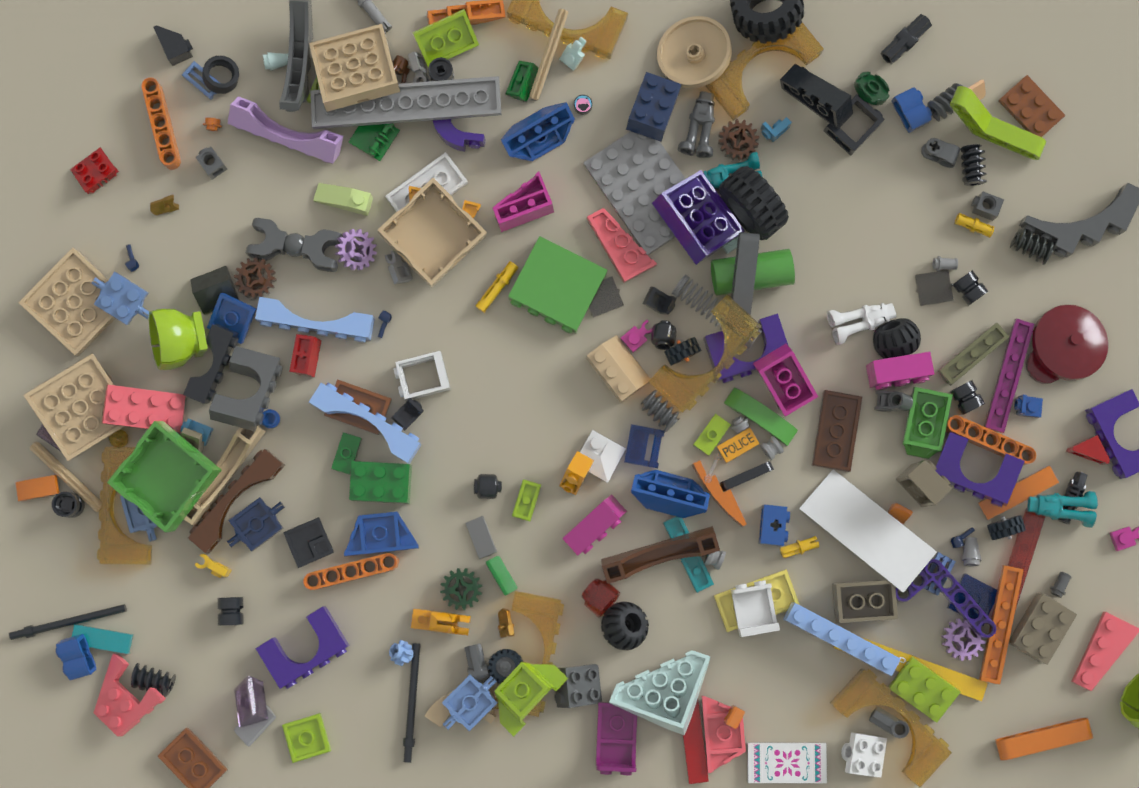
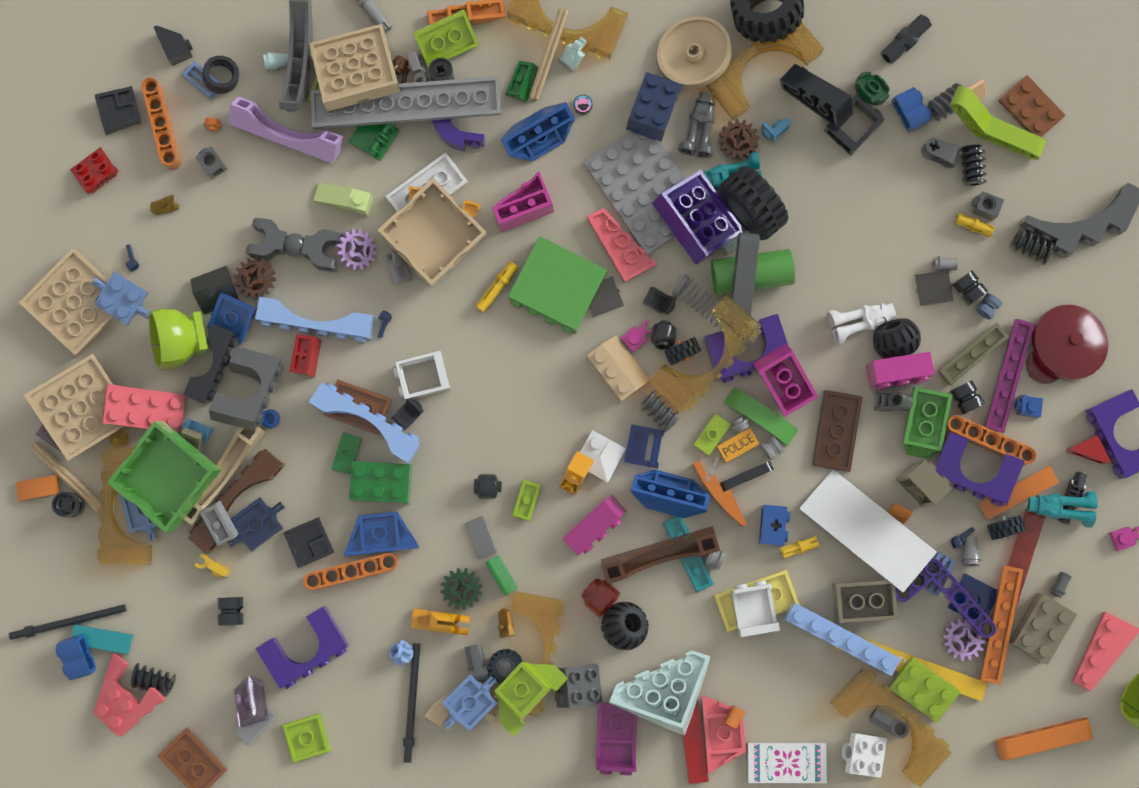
(118, 109): none -> black plate
(219, 523): none -> light grey slope
(988, 306): none -> sand blue wheel

